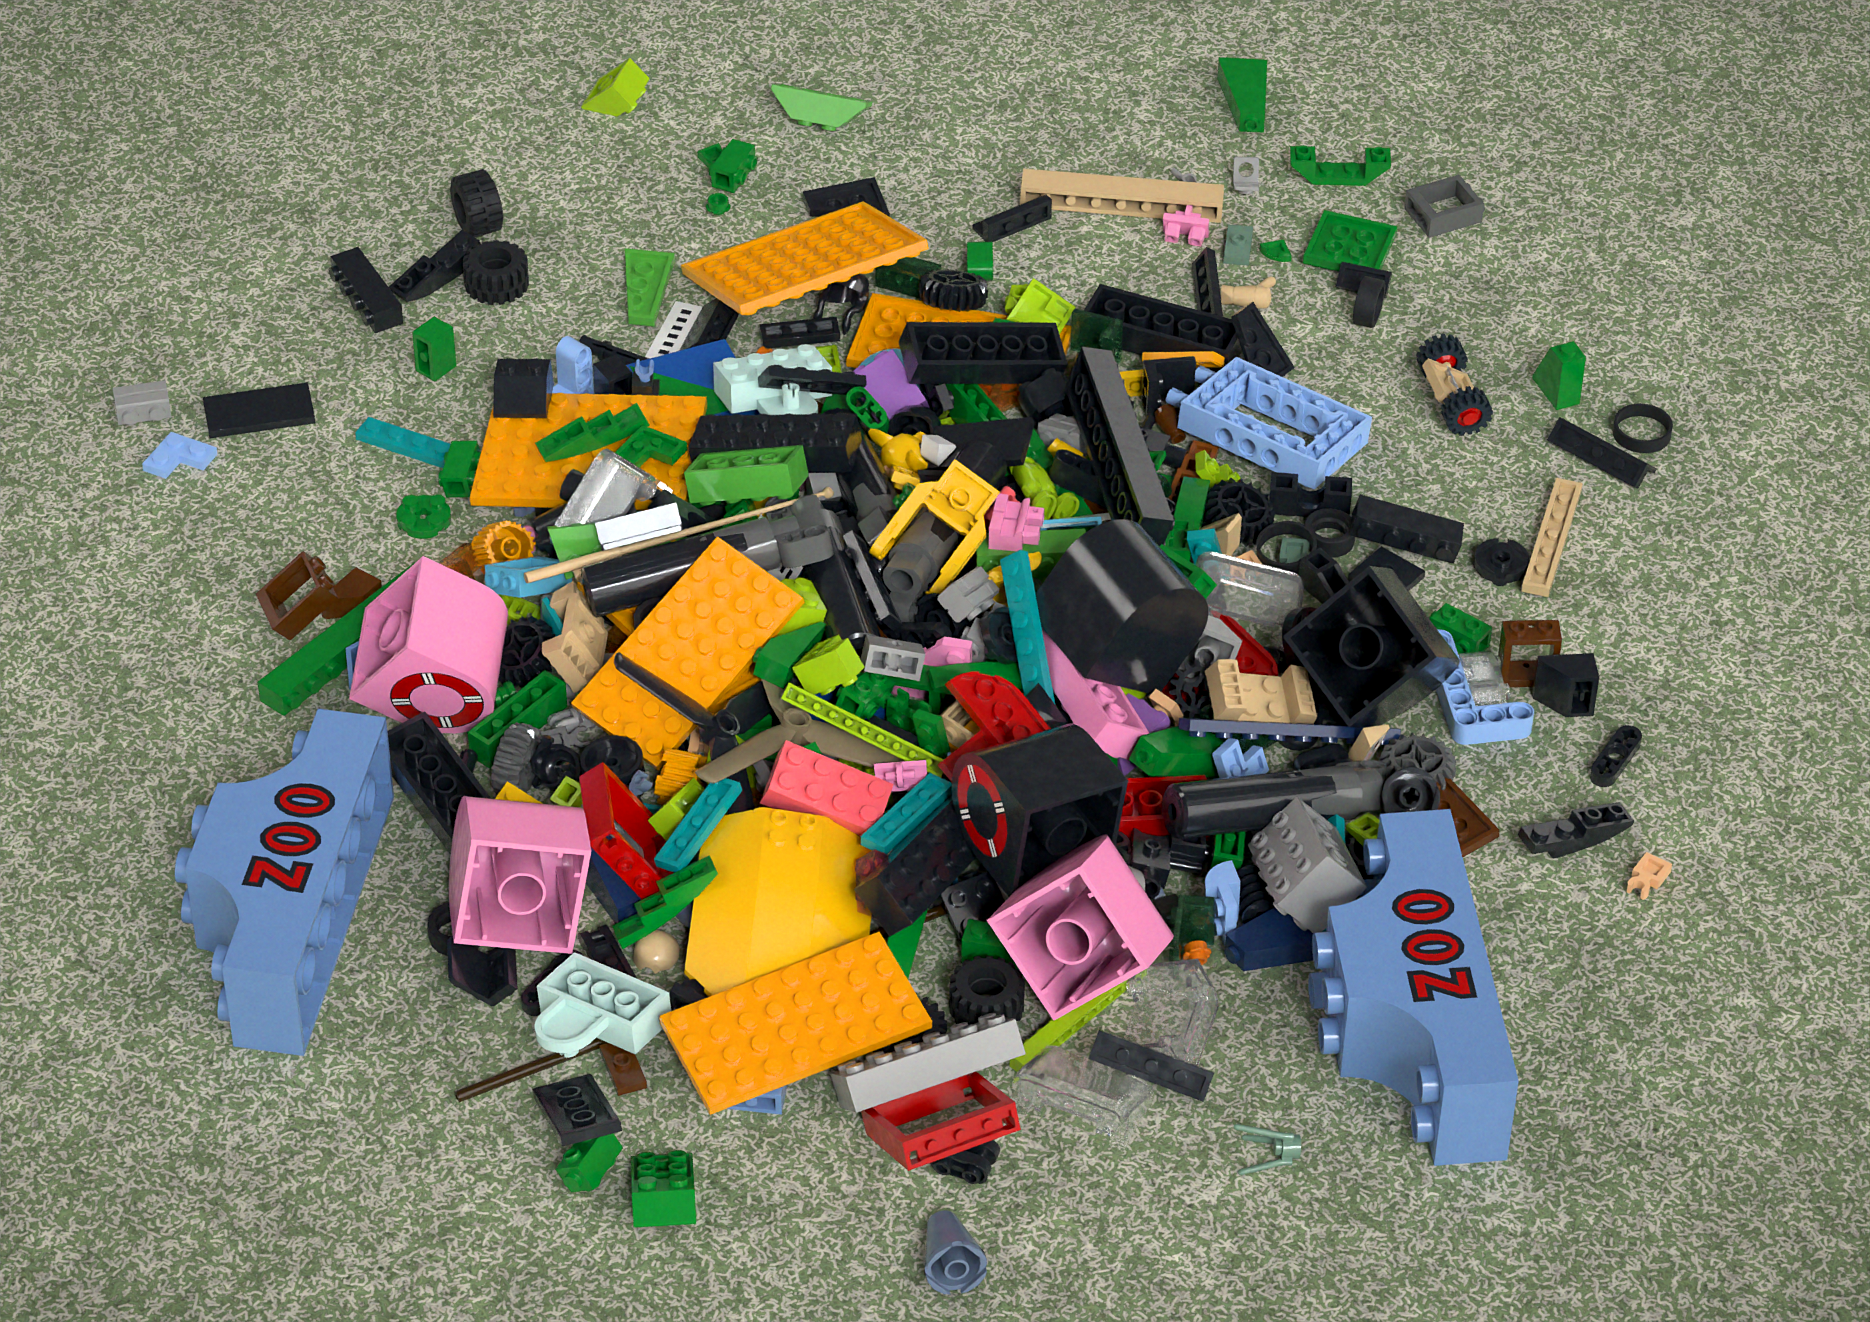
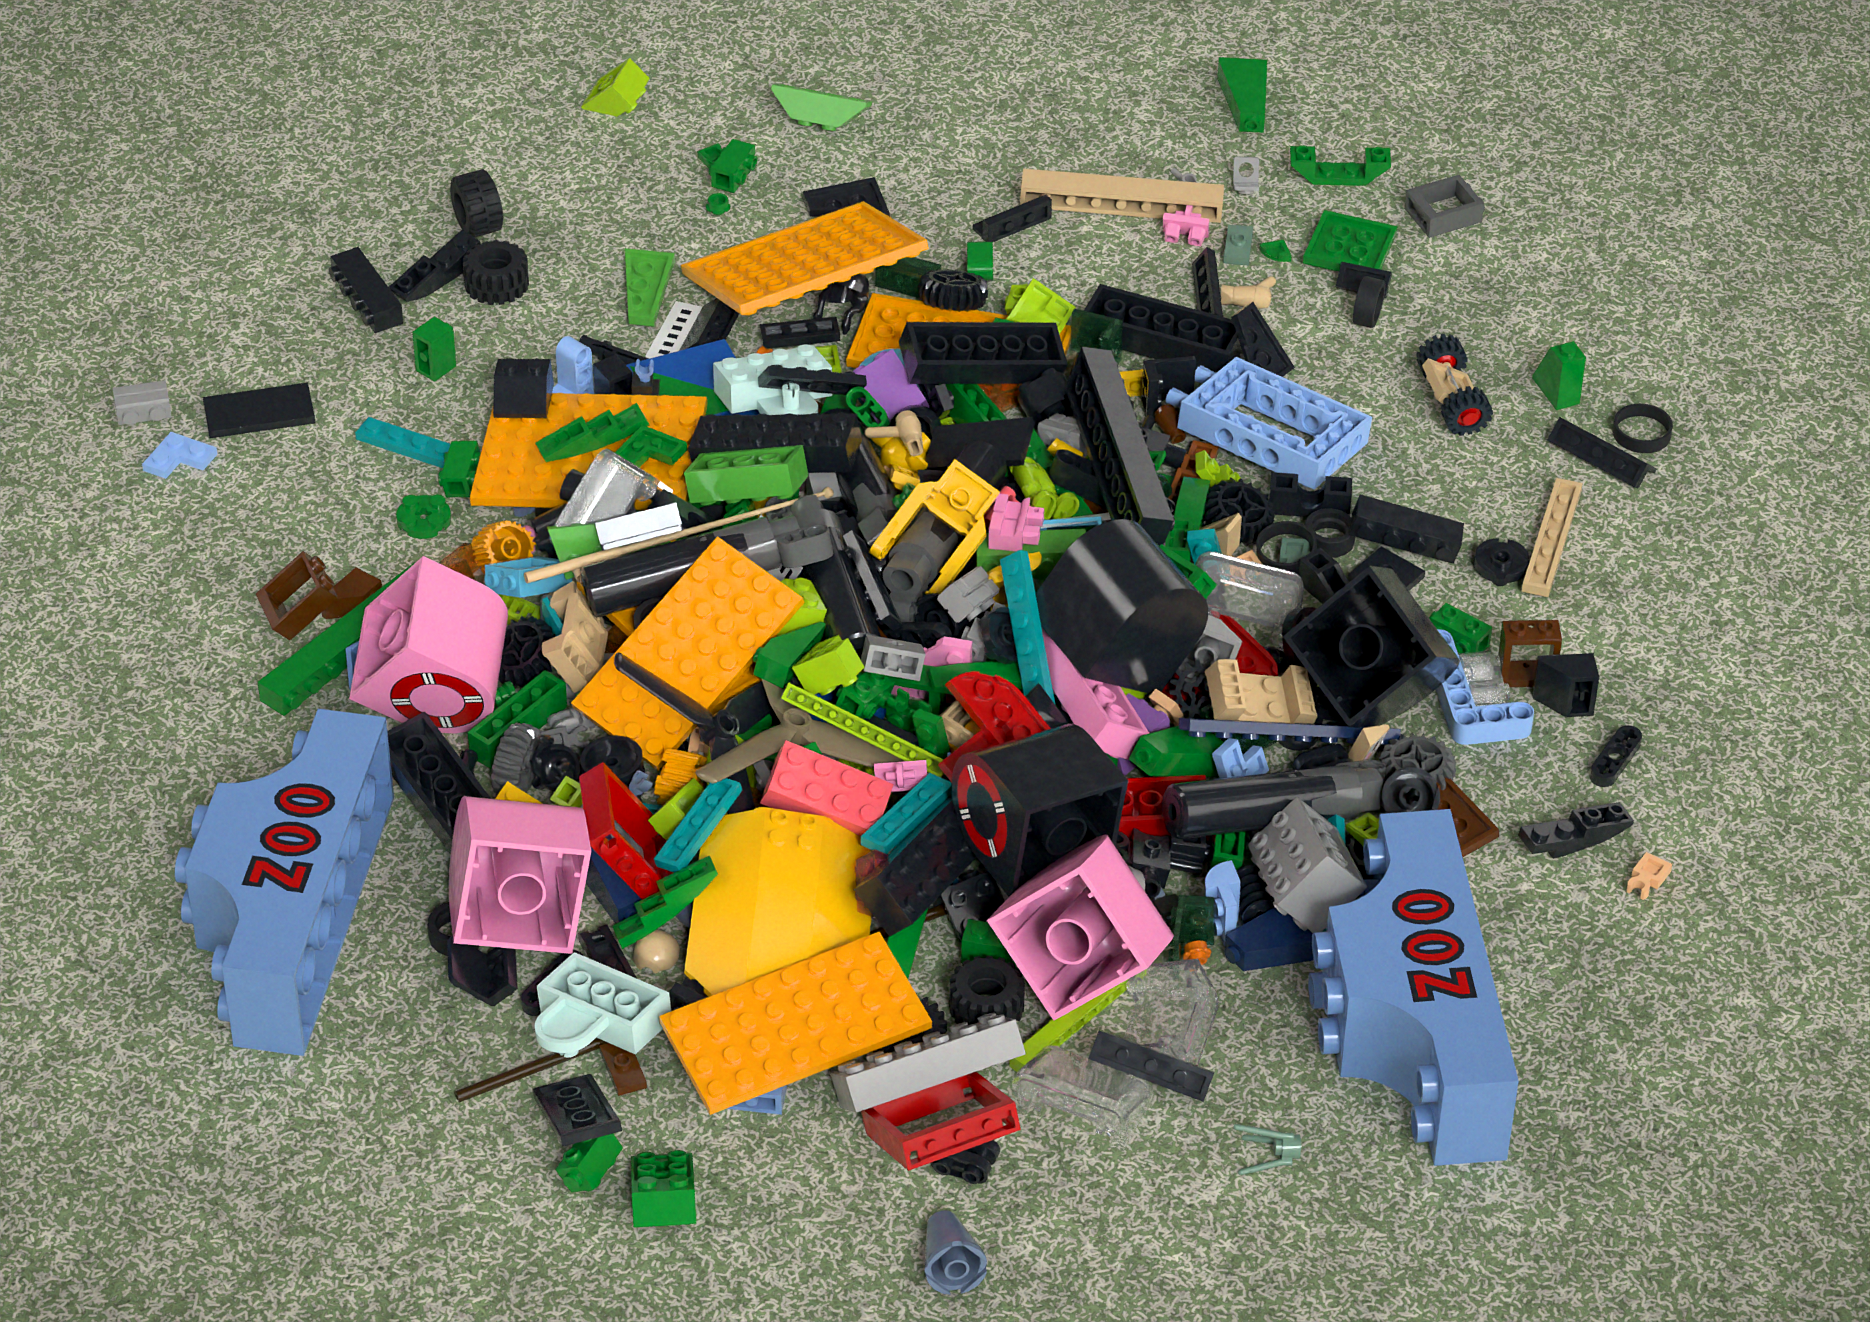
(907, 428): none -> tan piece
(935, 448): white slope -> none
(1207, 359): light orange tile -> none

